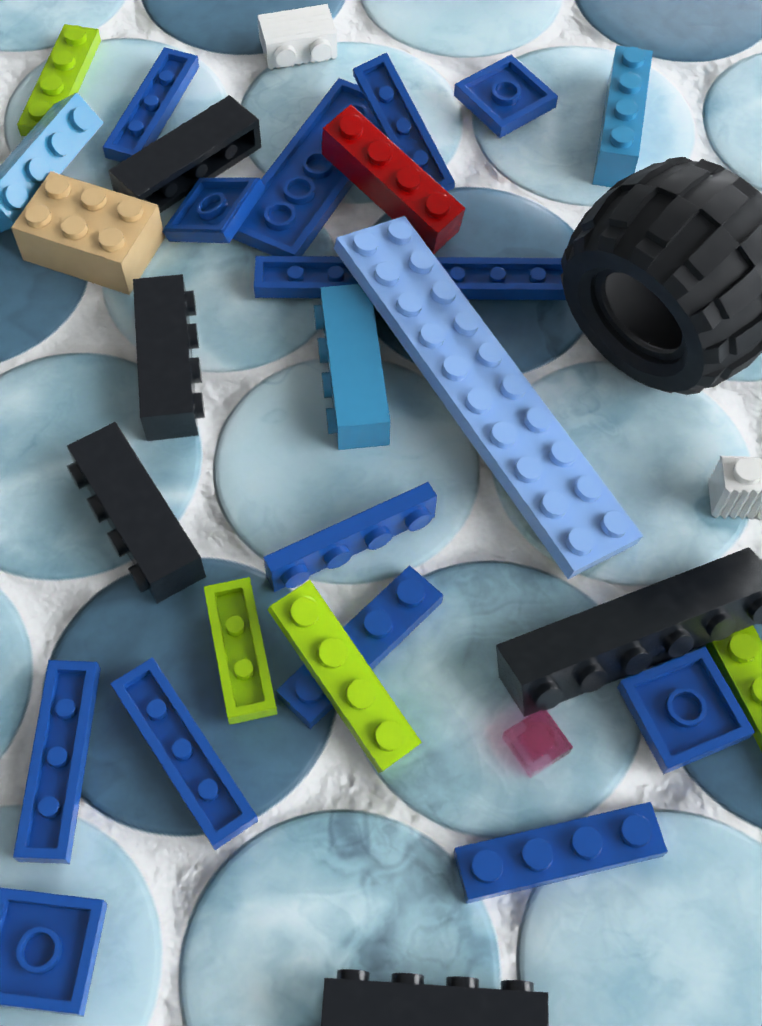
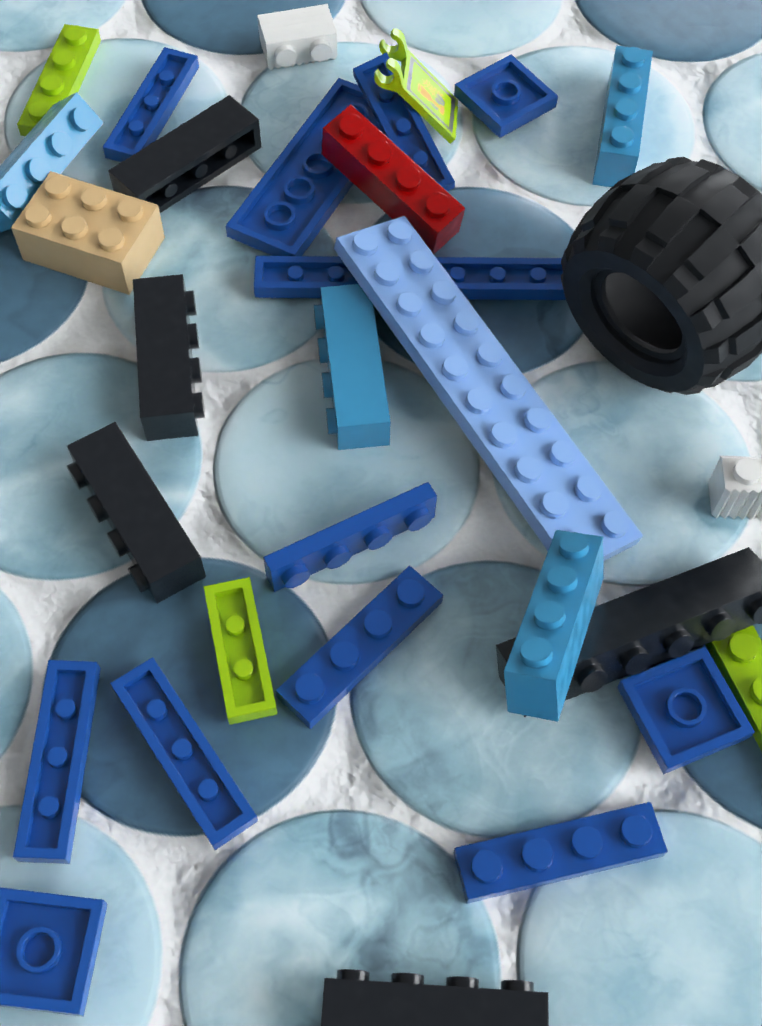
(214, 210): blue tile -> none
(344, 676): lime plate -> none
(418, 87): none -> lime flag
(537, 742): clear pink plate -> none
(554, 626): none -> dark azure brick

